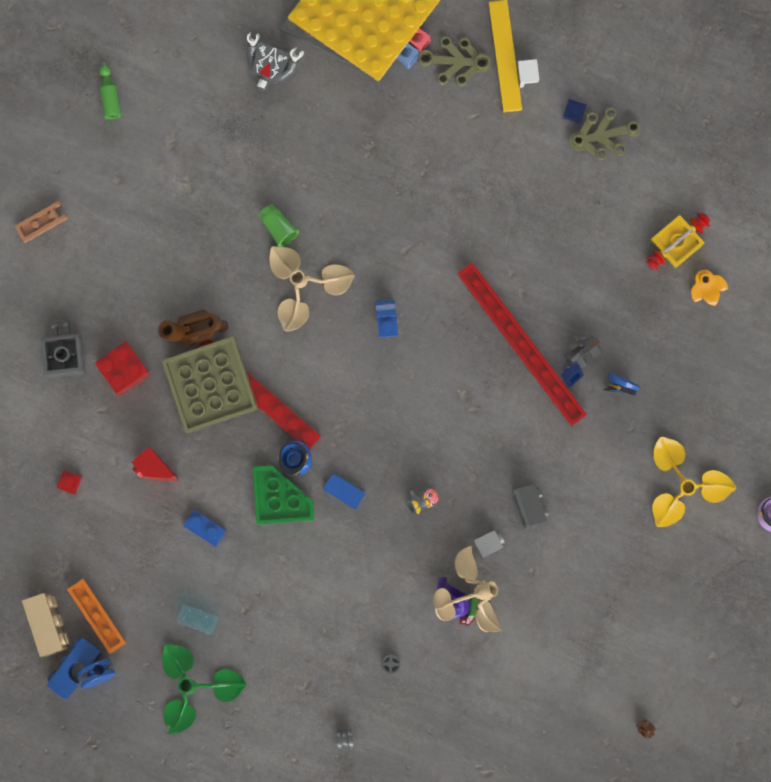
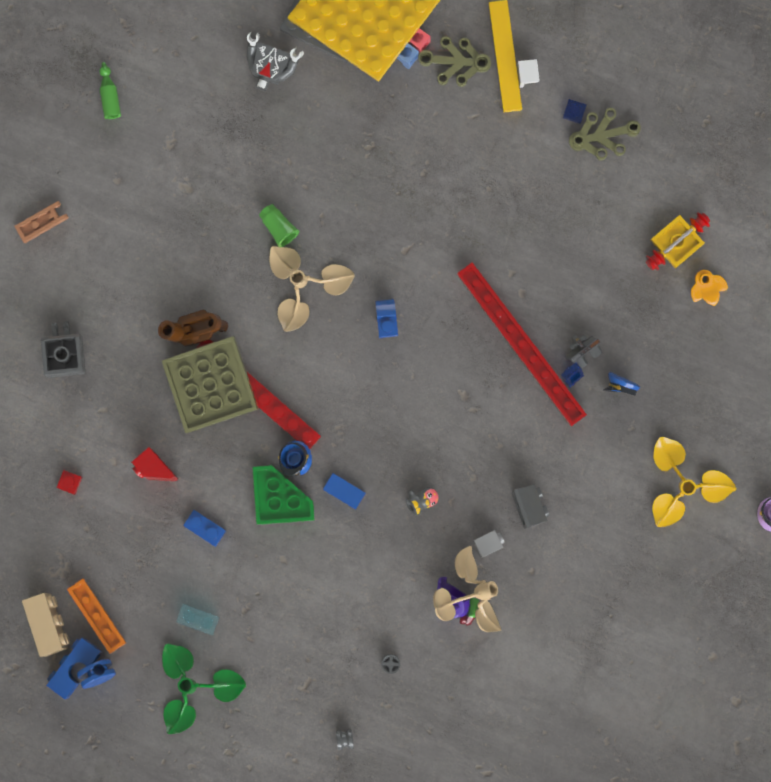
(122, 369): red brick -> none
(646, 728): reddish brown plate -> none

